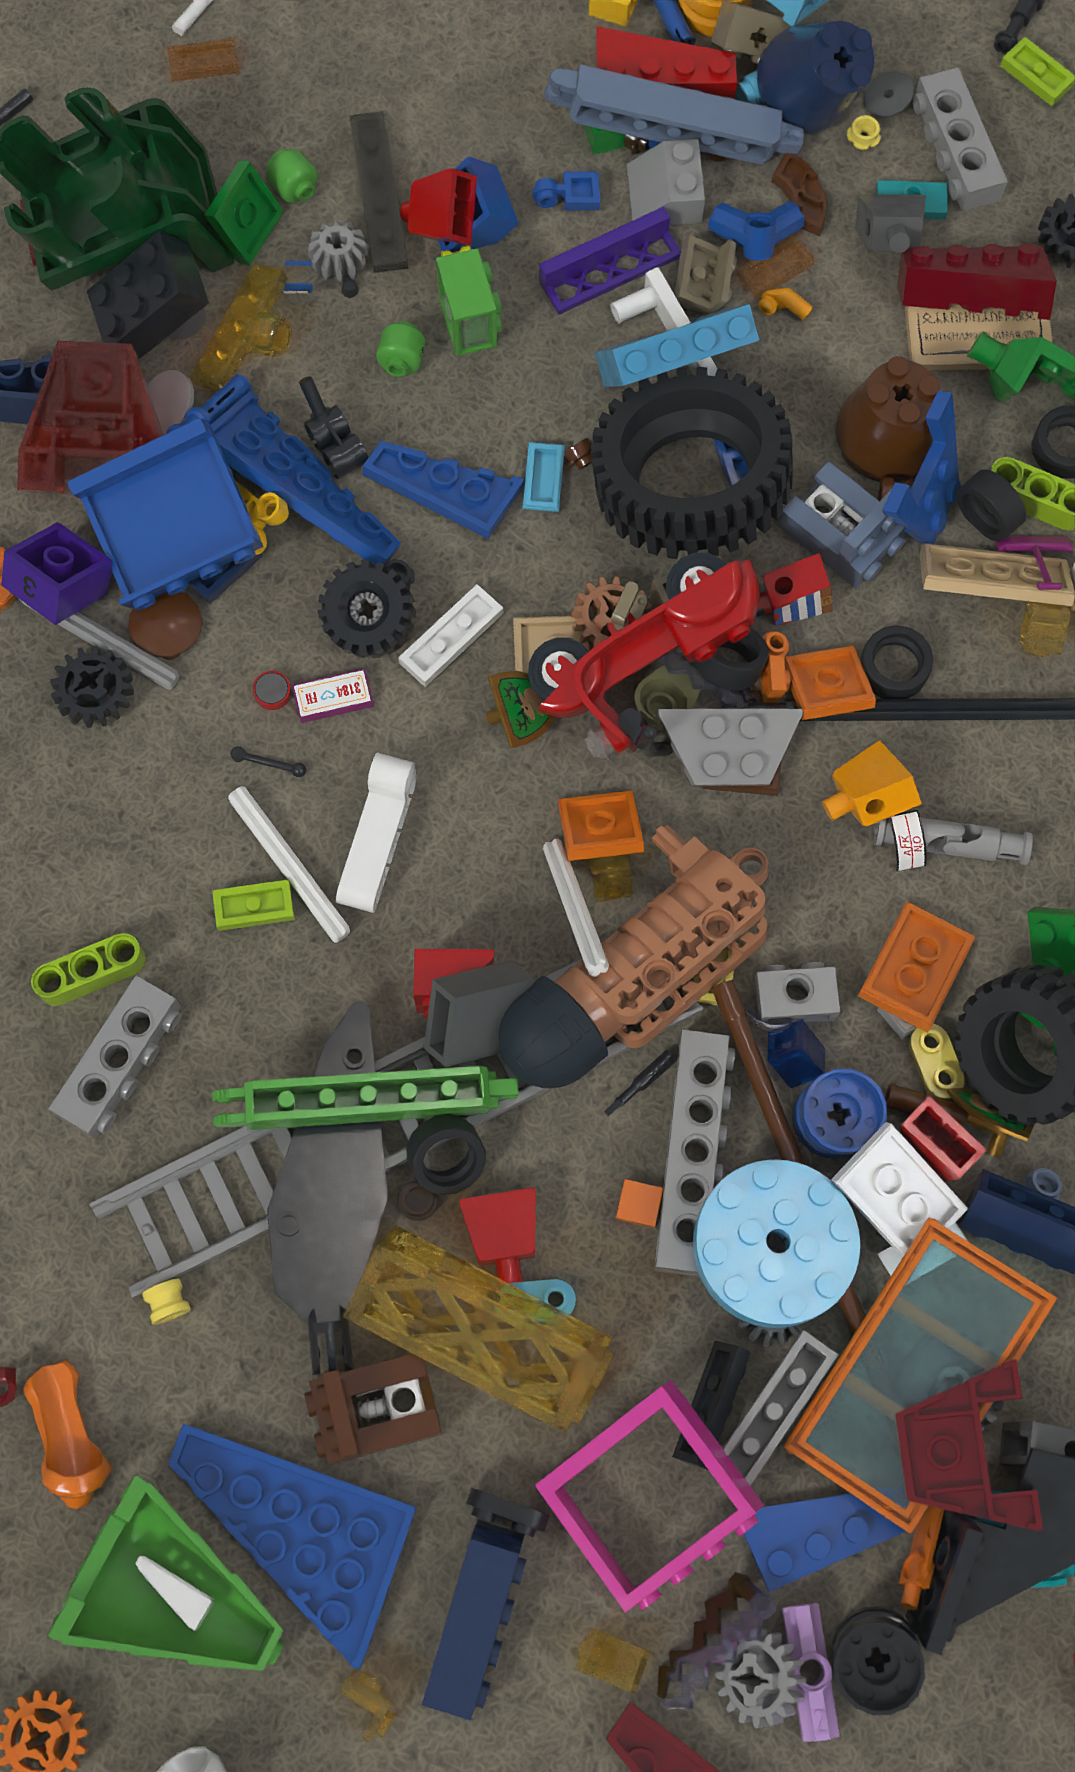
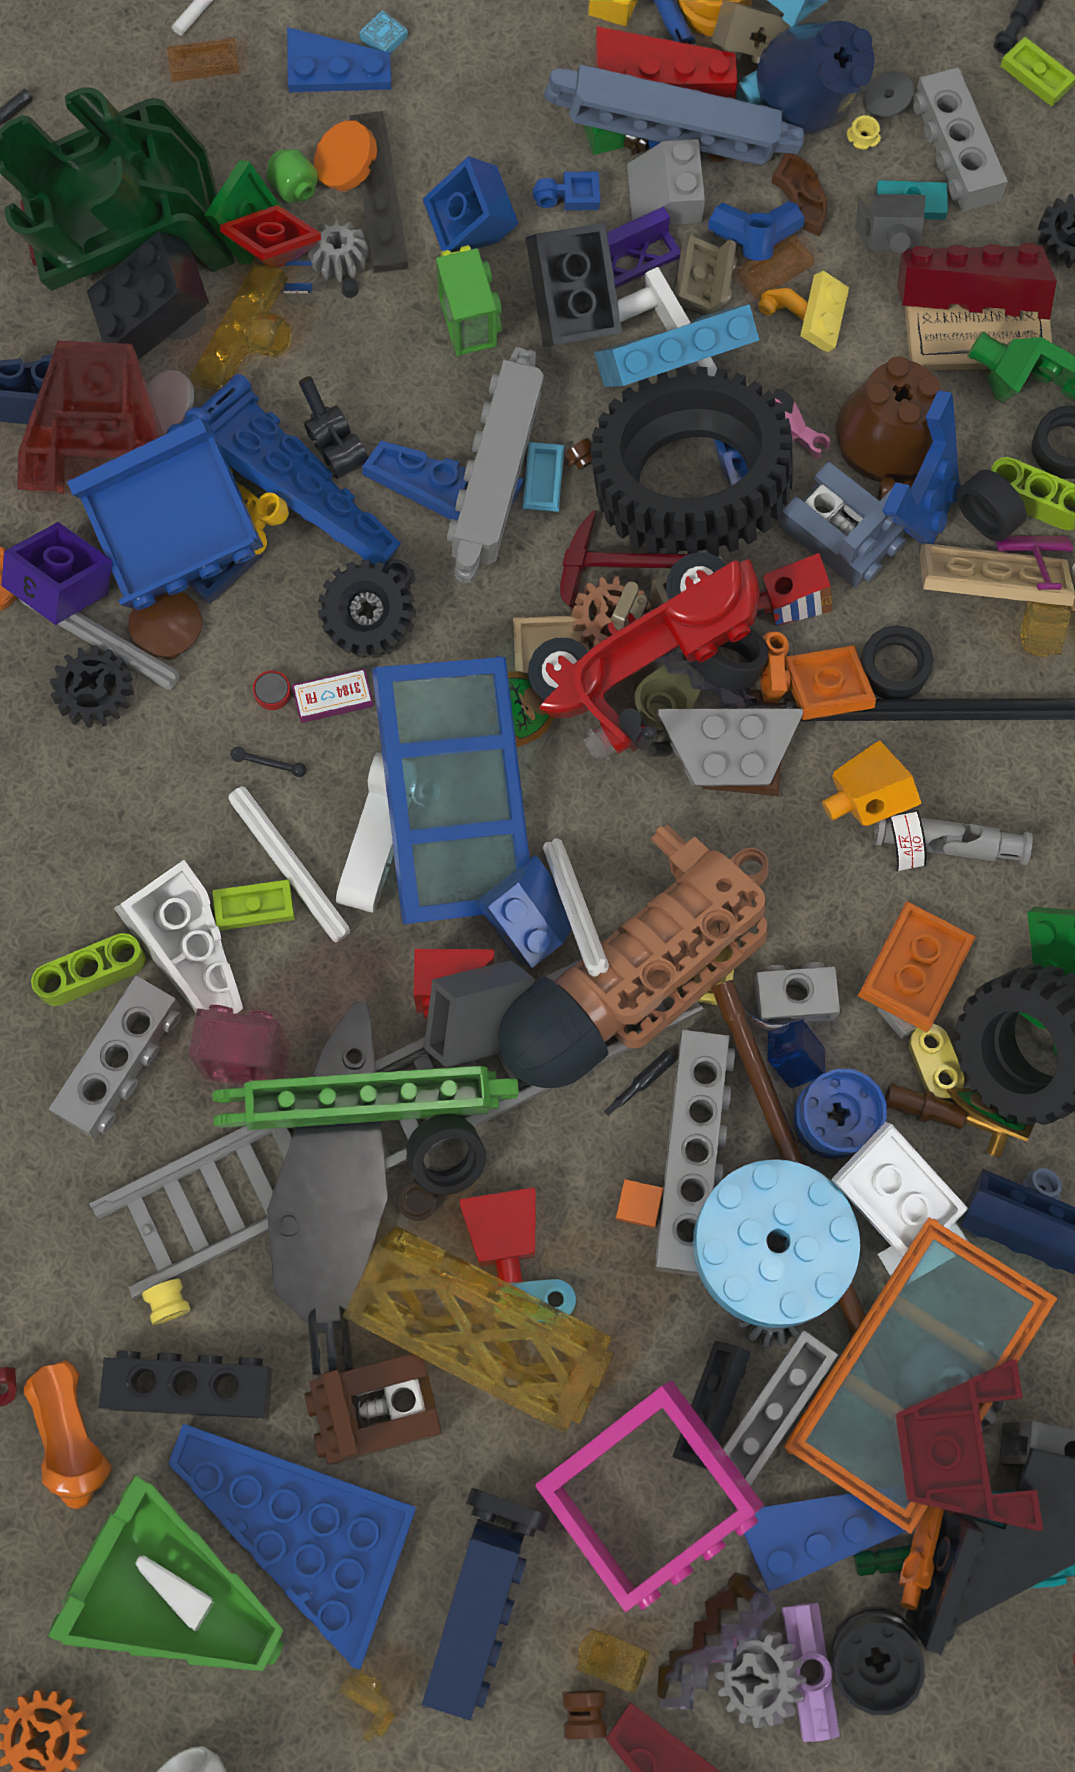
(121, 1393): none -> black brick
(180, 935): none -> white wedge
(238, 1046): none -> clear pink brick
(272, 235): none -> red slope
(334, 65): none -> blue wing
(345, 155): none -> orange tile
(383, 33): none -> medium azure tile
(400, 349): bright green head -> none
(442, 206): red torso -> none
(450, 783): none -> door
(451, 635): white plate -> none
(497, 465): none -> light grey hinge
(527, 913): none -> blue slope
(573, 284): none -> black brick
(578, 559): none -> dark red piece
(584, 1724): none -> reddish brown wheel
(600, 825): orange tile -> none
(610, 877): clear yellow bracket -> none
(803, 435): none -> bright pink piece
(824, 311): none -> light yellow plate
(883, 1560): none -> dark green axle
(941, 1140): red torso -> none

